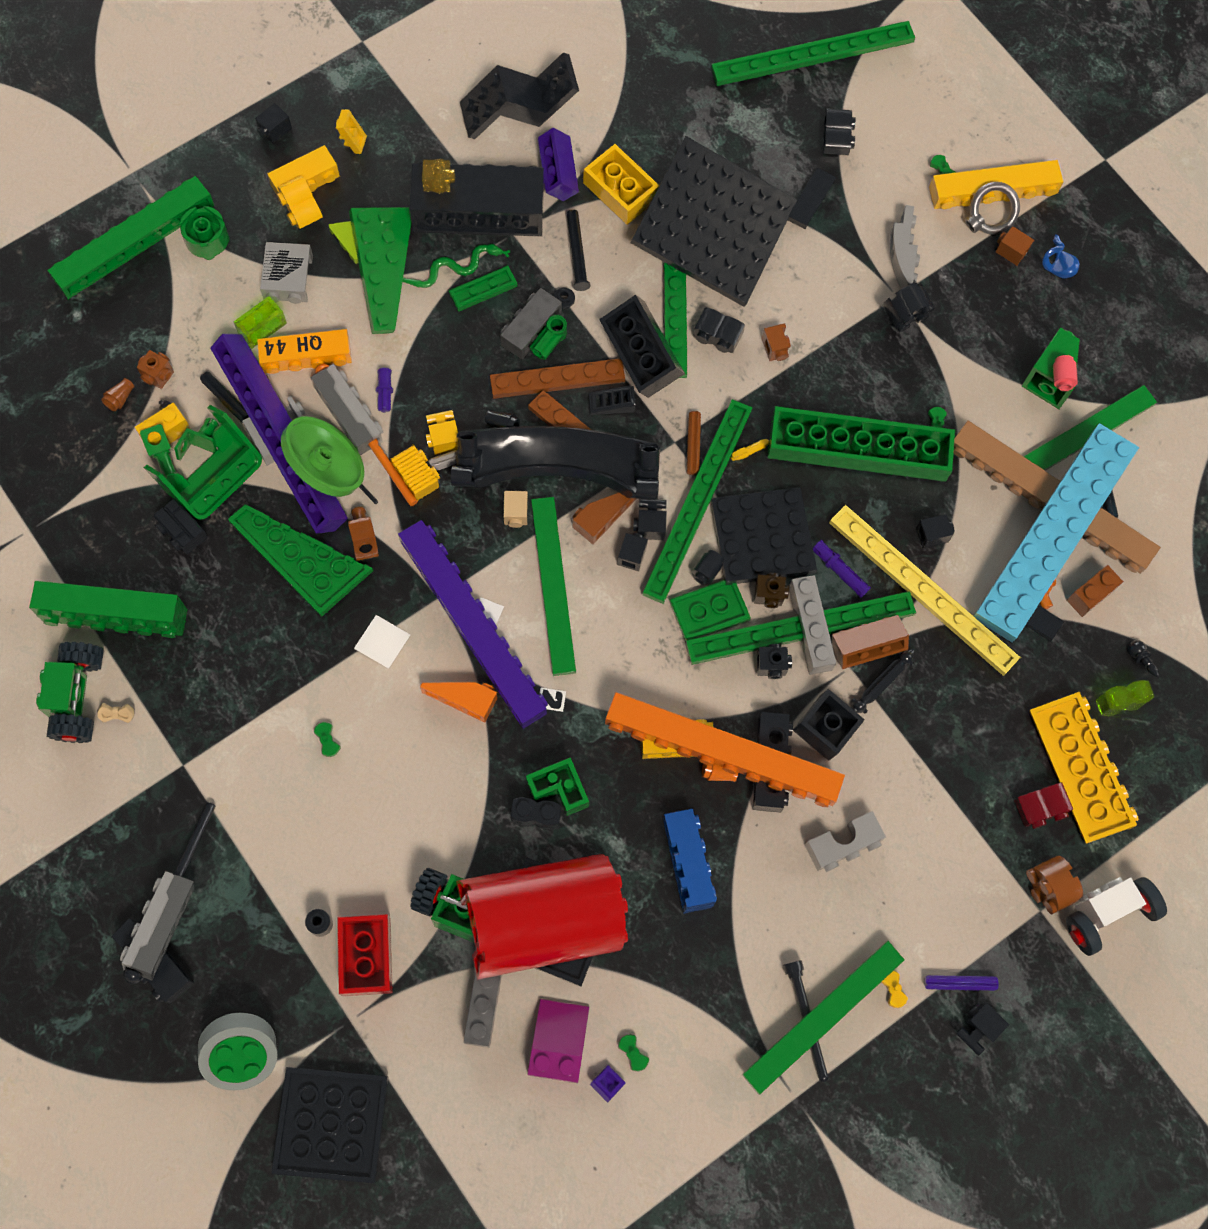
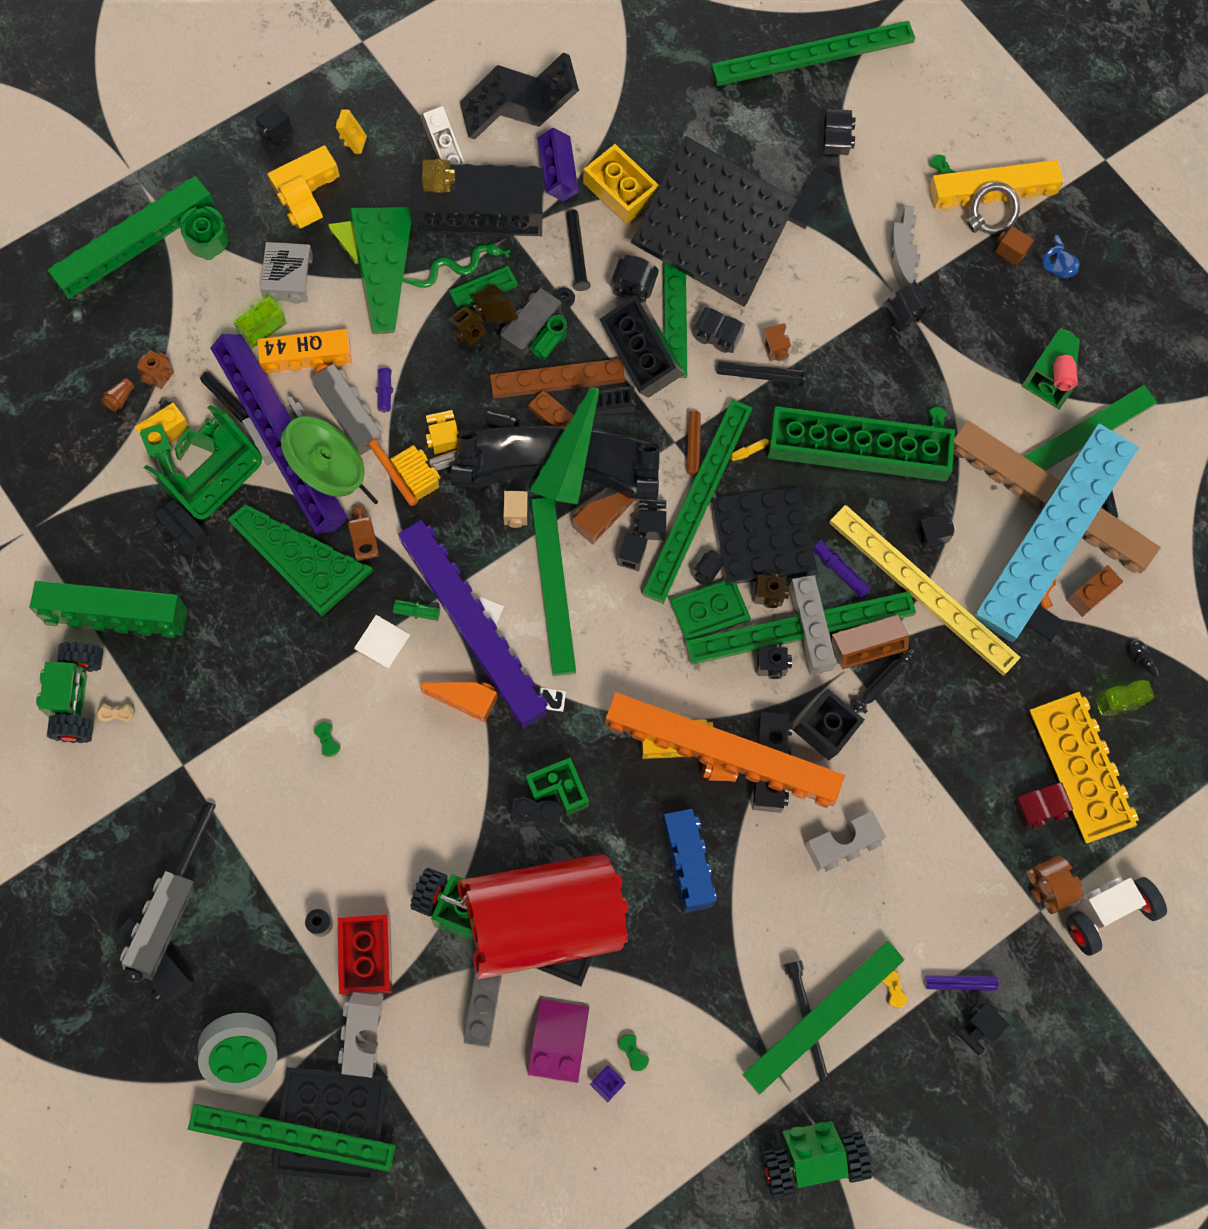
(291, 1137): none -> green tile
(358, 1054): none -> light grey arch
(416, 610): none -> green axle
(442, 136): none -> white slope
(467, 326): none -> dark brown brick
(493, 305): none -> dark brown slope
(565, 468): none -> green wedge
(633, 277): none -> black brick
(761, 372): none -> black axle
(814, 1157): none -> brick

